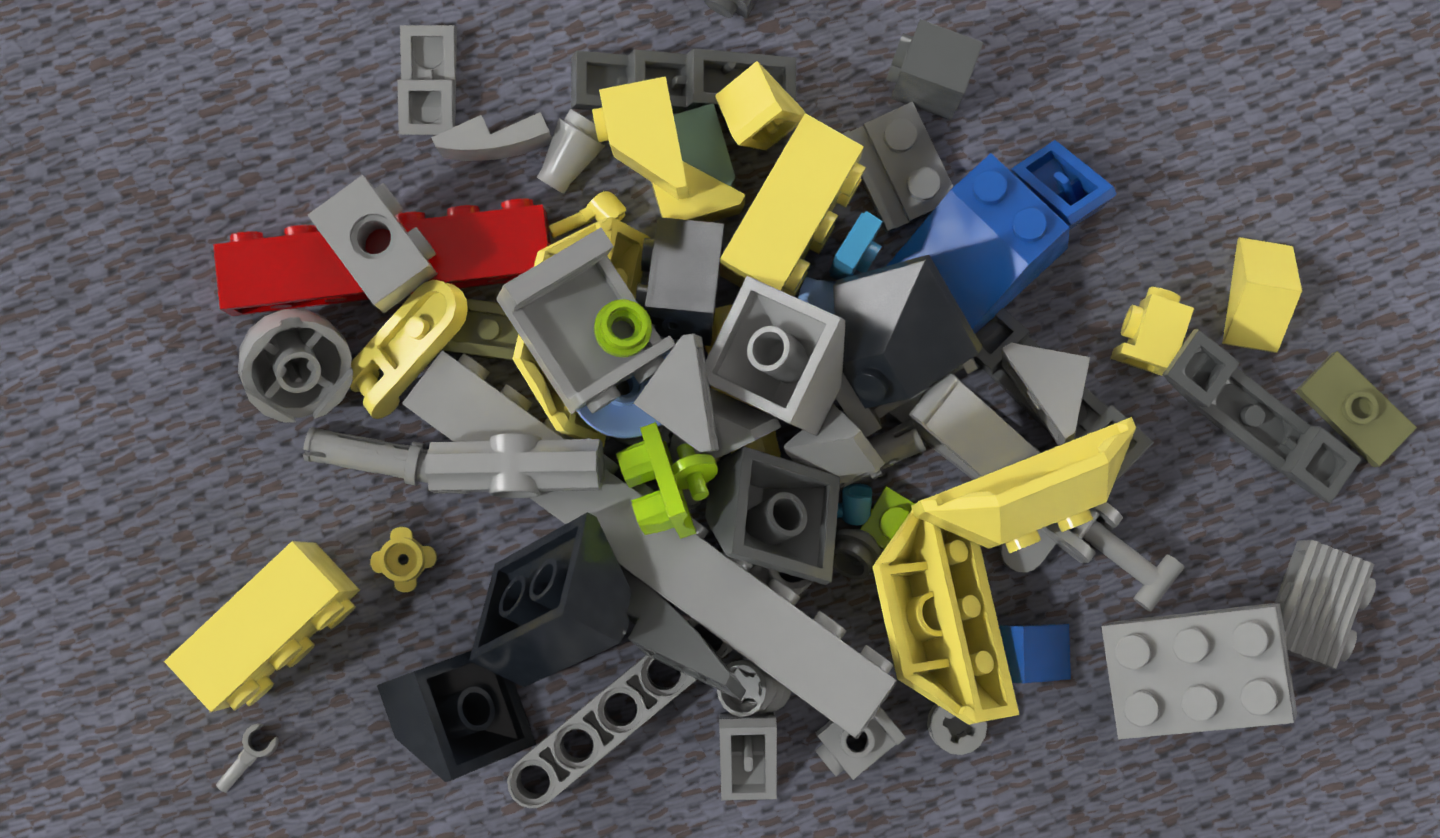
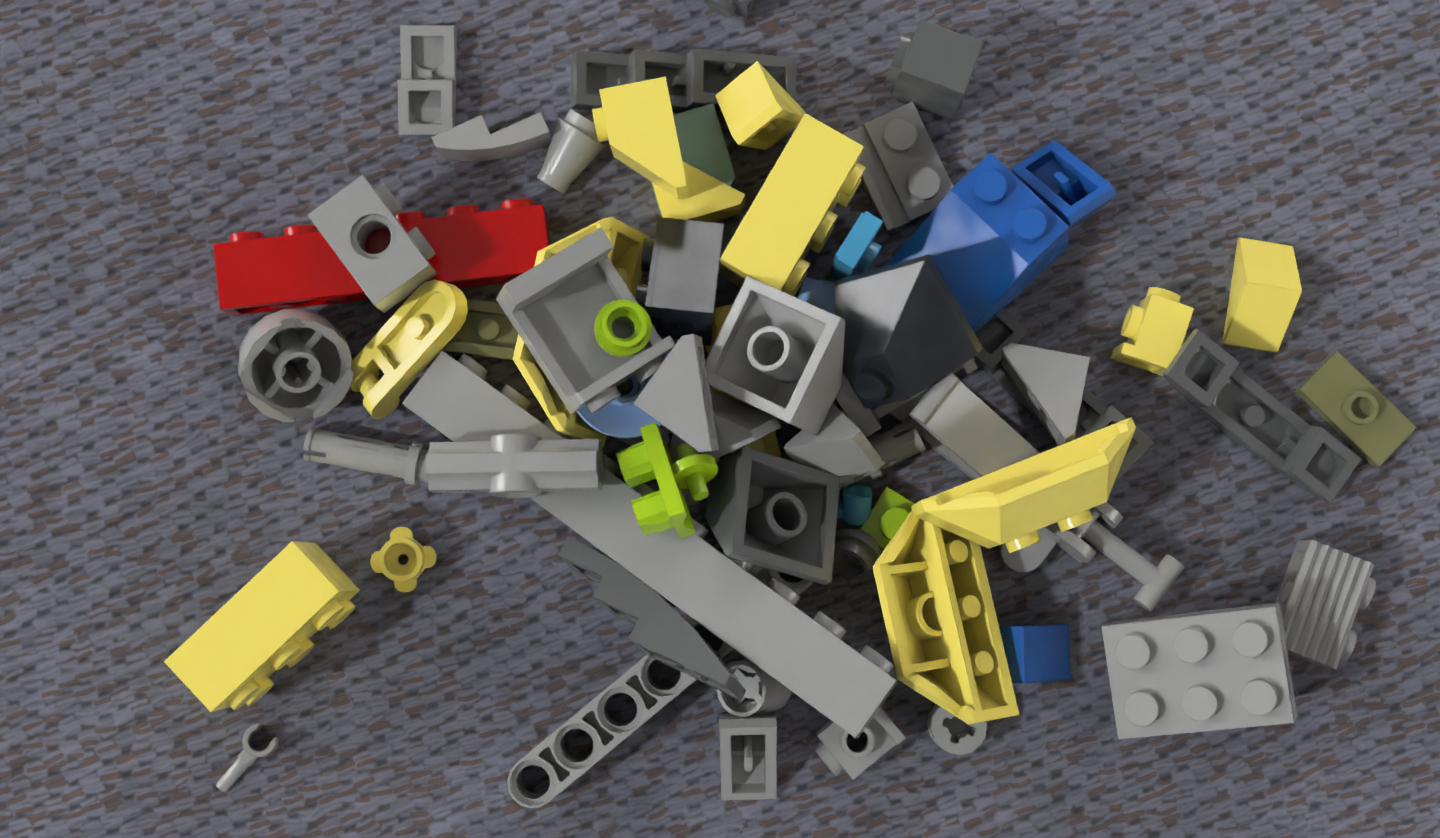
(456, 716): black slope -> none
(553, 604): black slope -> none
(600, 207): light yellow hand -> none

